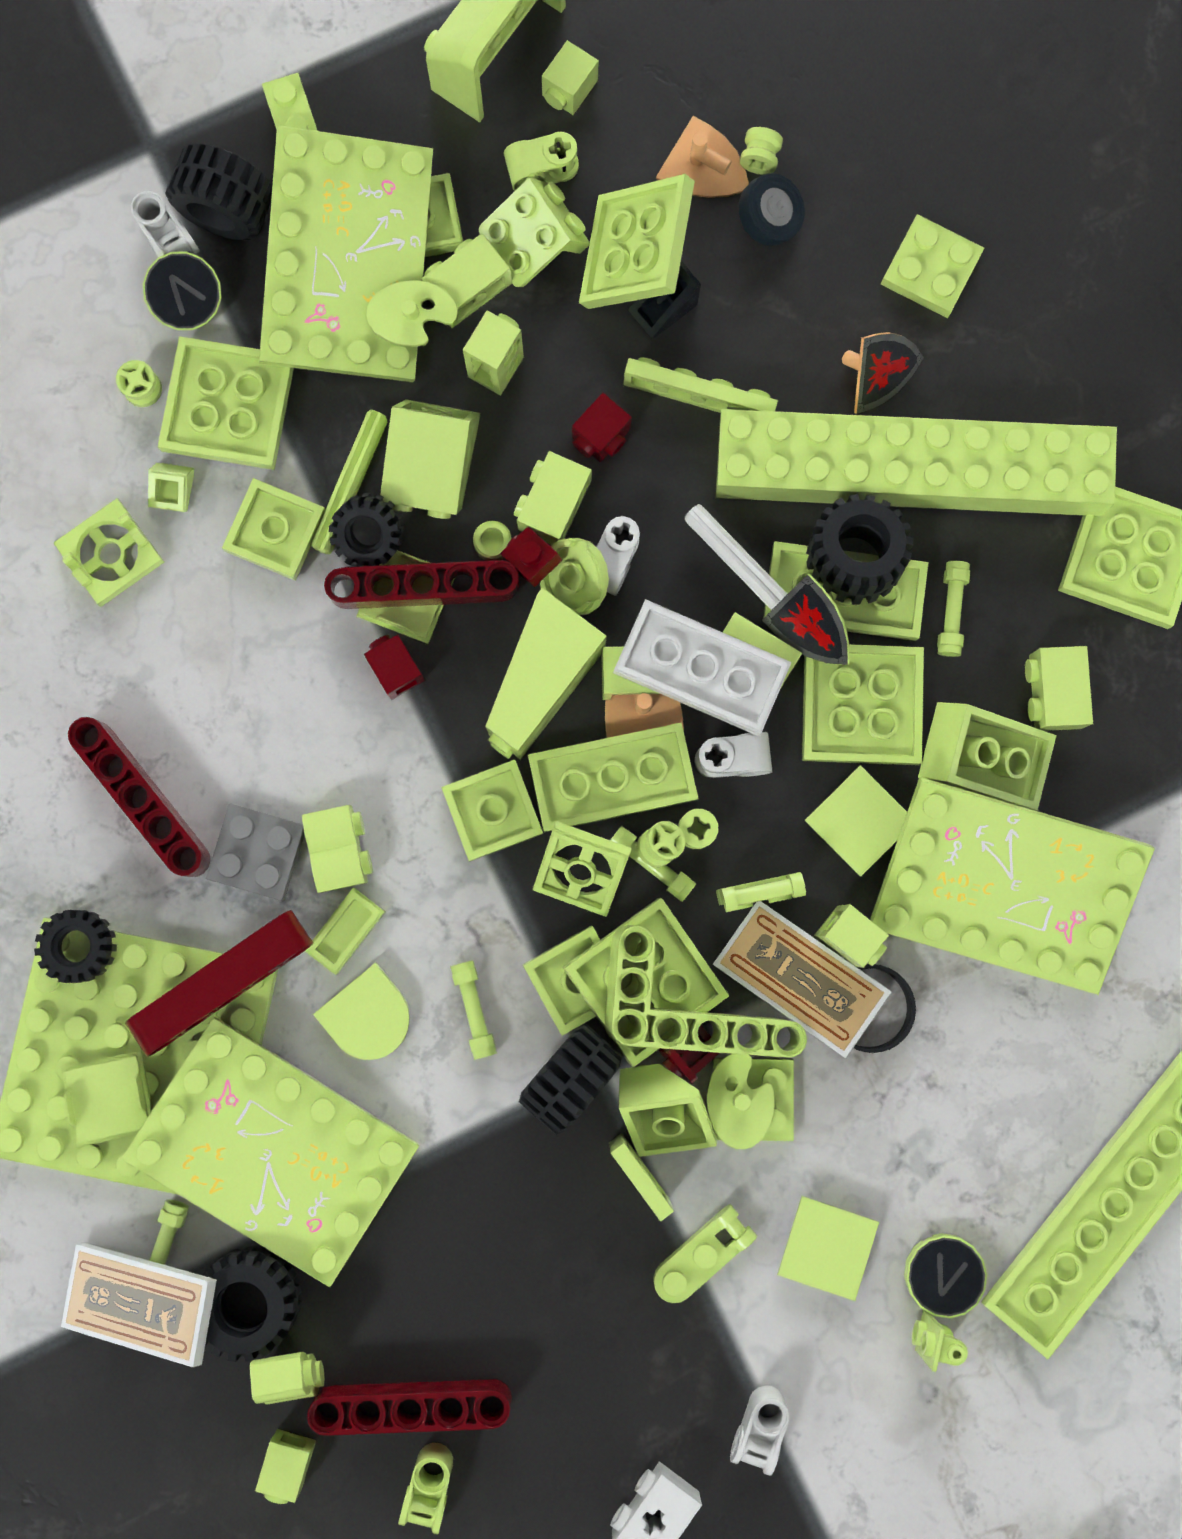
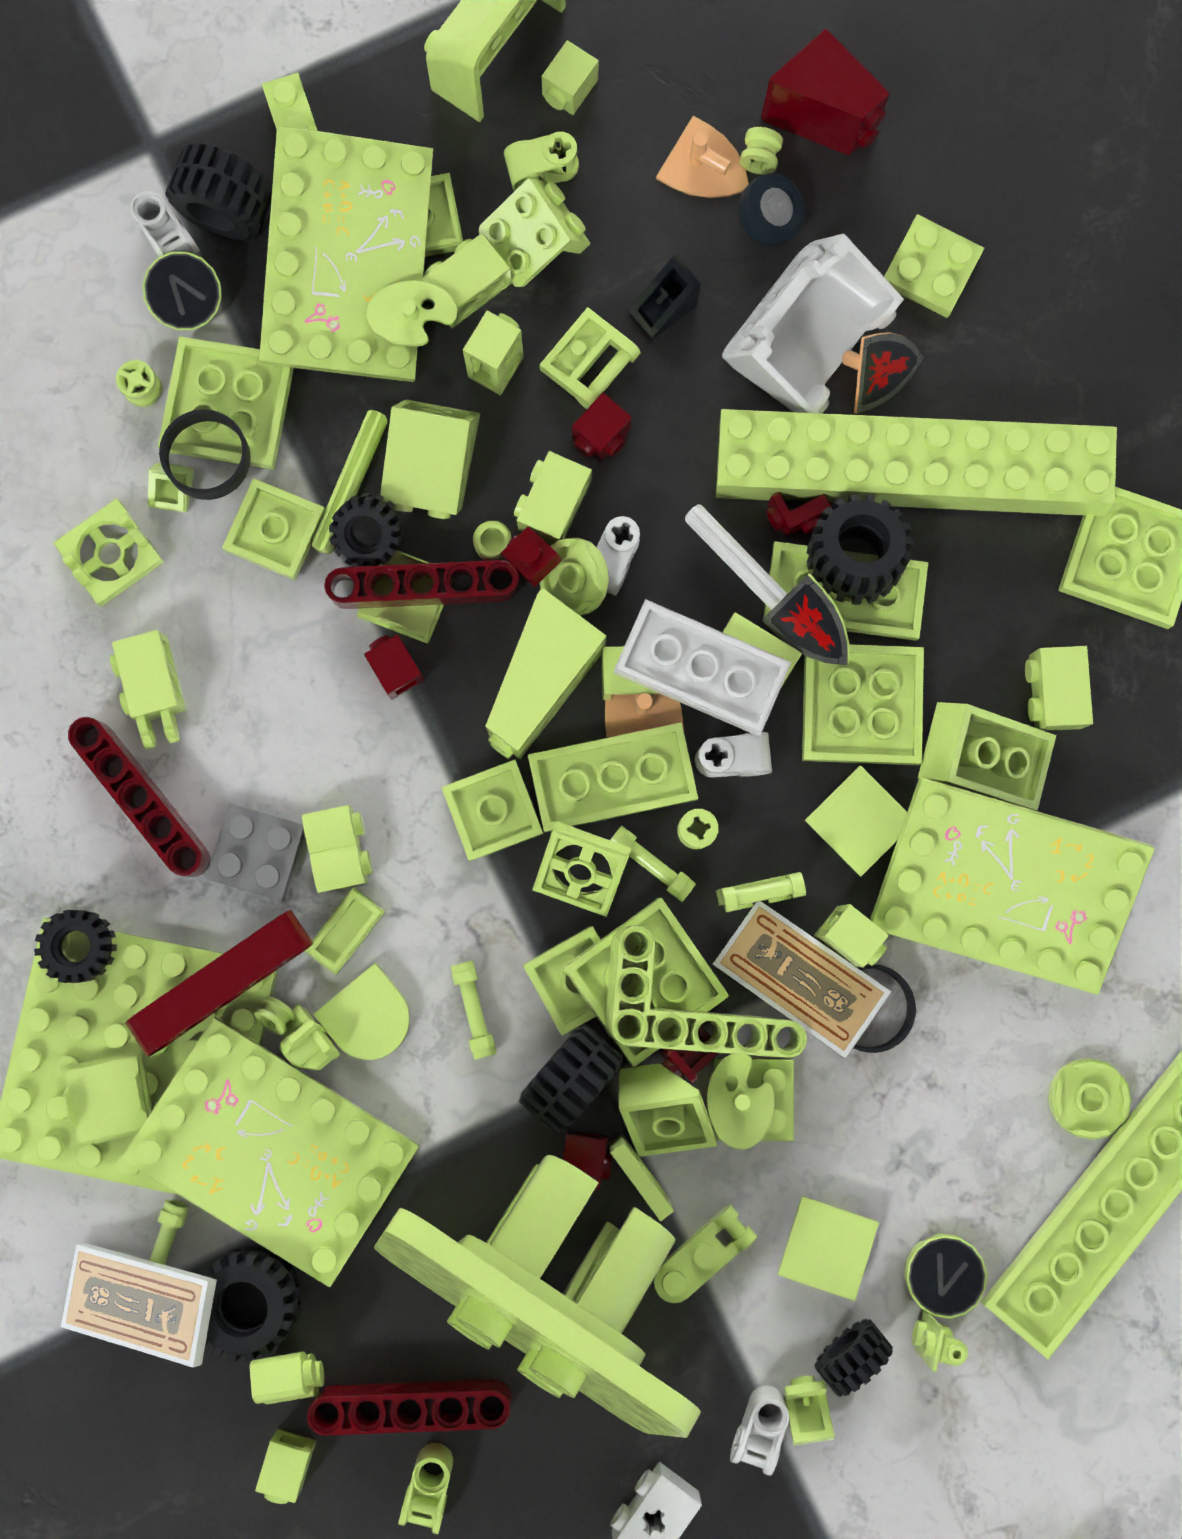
(148, 684): none -> yellowish green hinge
(187, 420): none -> black tyre
(274, 1015): none -> yellowish green bush
(307, 1042): none -> yellowish green piece
(568, 1337): none -> yellowish green piece
(581, 349): none -> yellowish green plate
(588, 1154): none -> dark red brick
(637, 242): yellowish green plate -> none
(669, 838): yellowish green wheel -> none
(688, 388): yellowish green plate -> none
(799, 519): none -> dark red bracket
(808, 1411): none -> yellowish green bracket
(810, 322): none -> white windscreen
(826, 97): none -> dark red slope
(853, 1357): none -> black tyre
(956, 576): yellowish green bar -> none
(1089, 1098): none -> yellowish green tile

